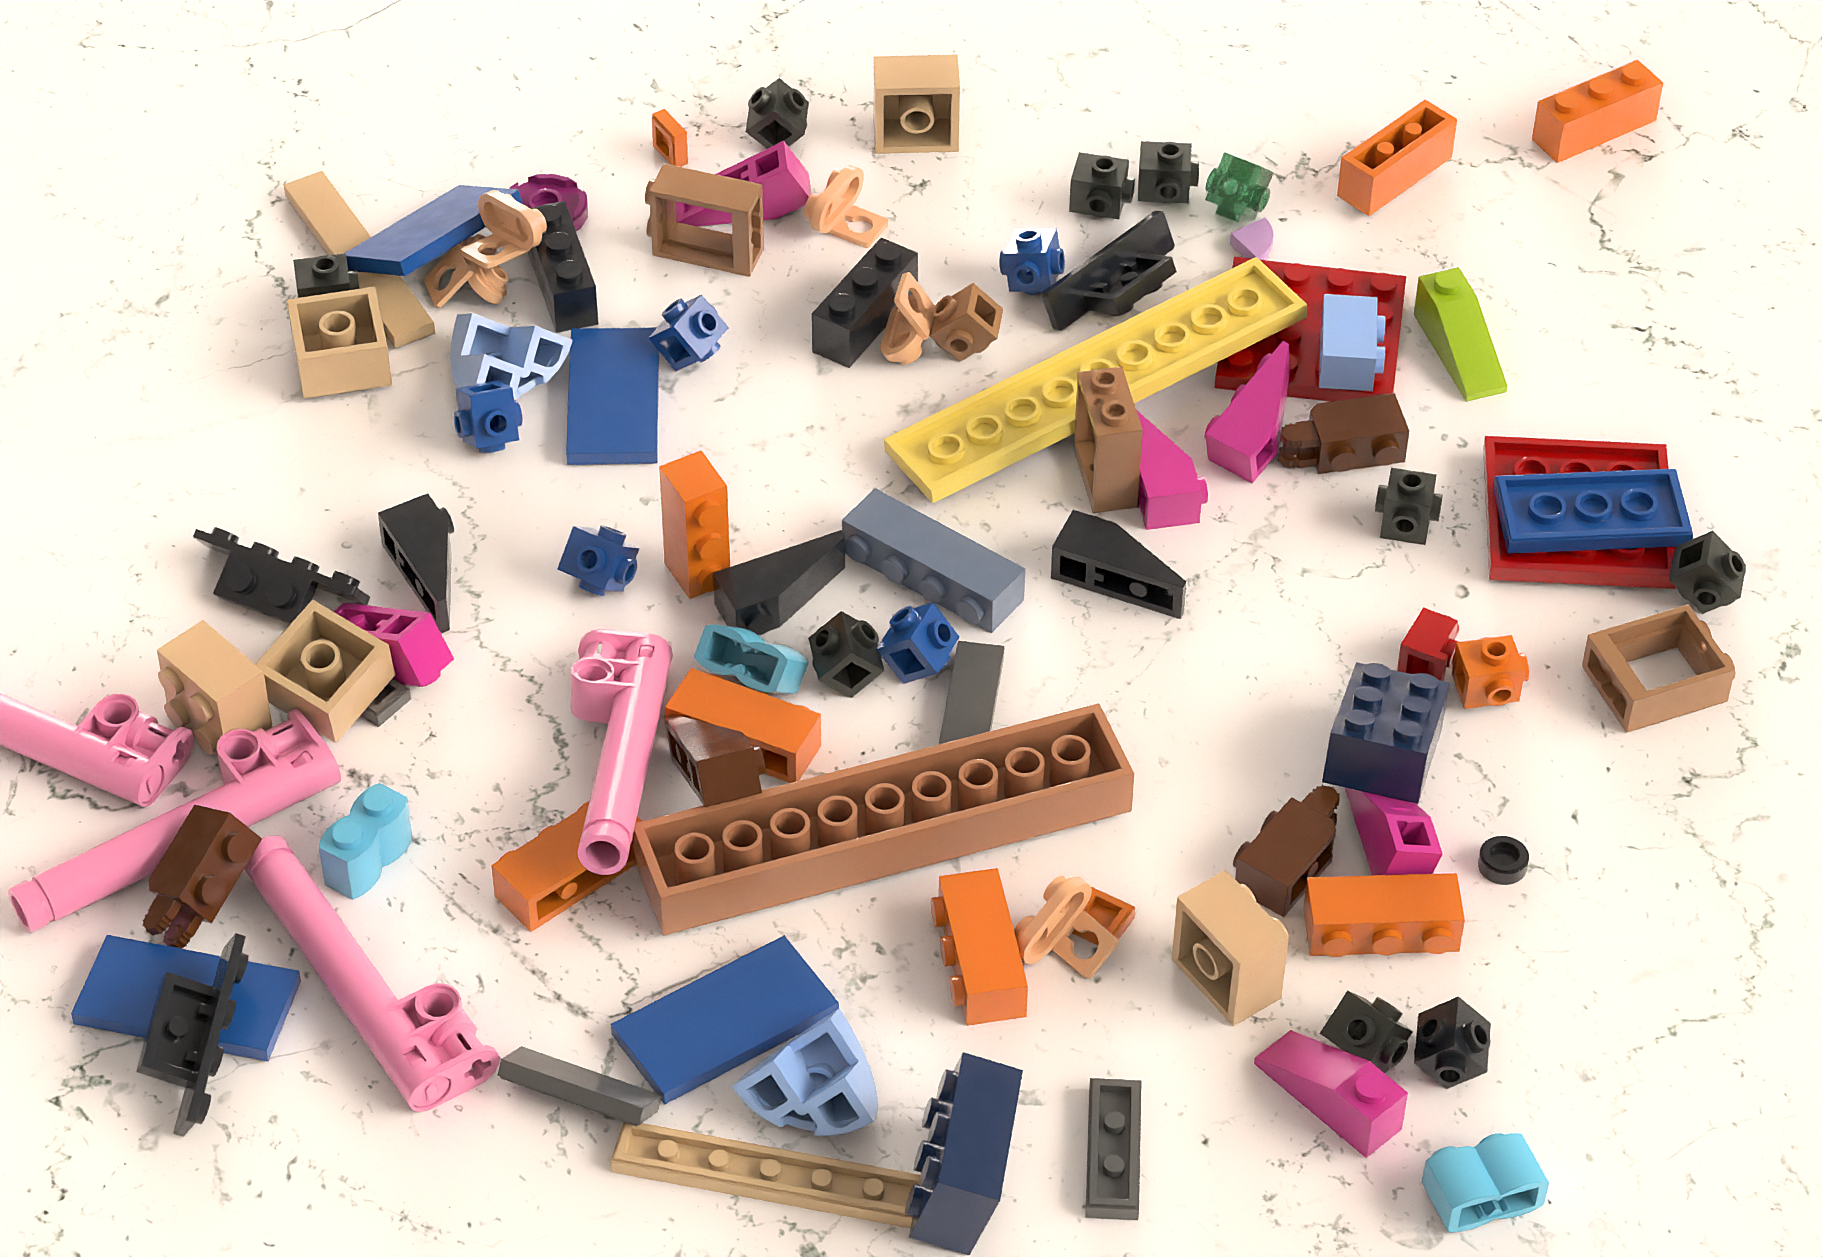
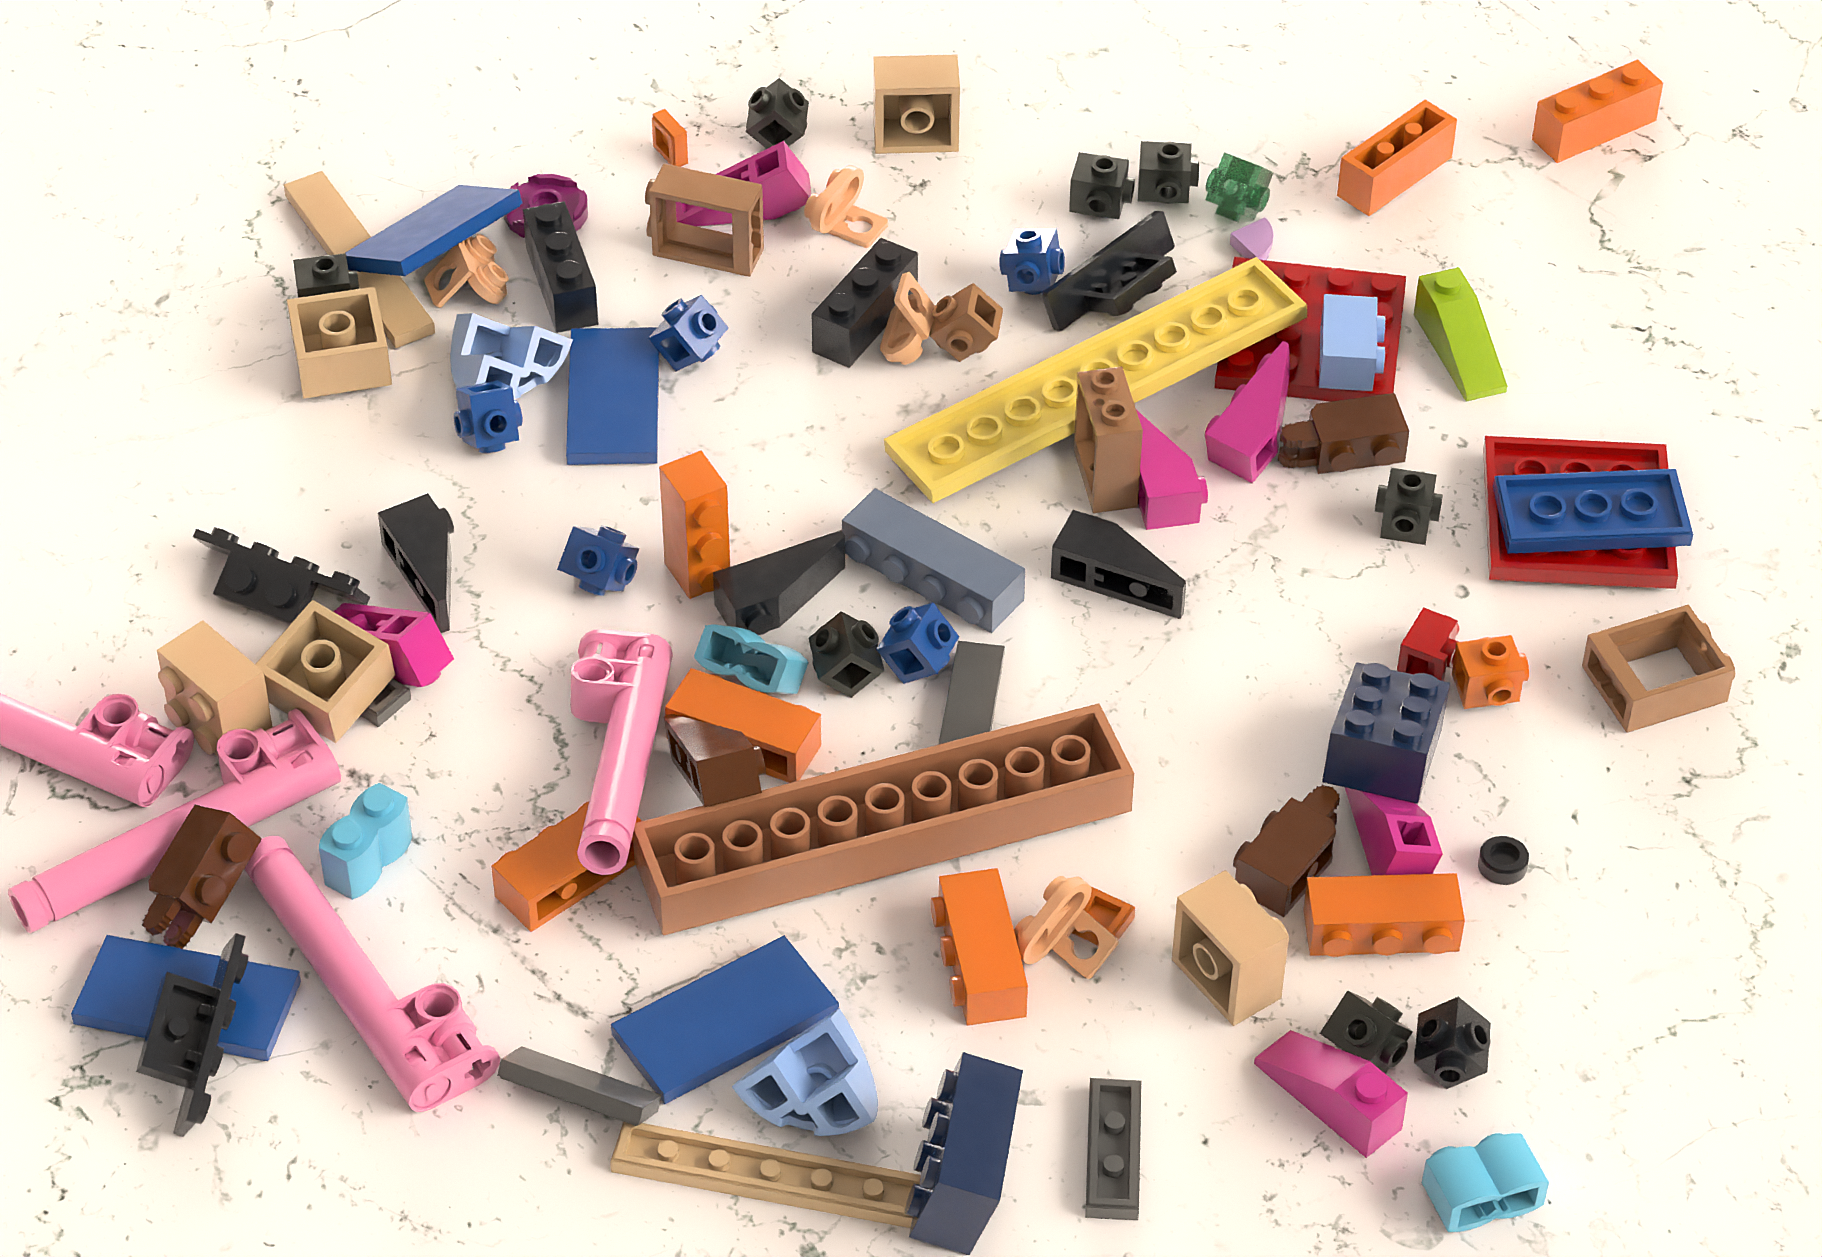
(512, 227): light nougat bracket -> none
(1707, 572): pearl dark grey brick -> none

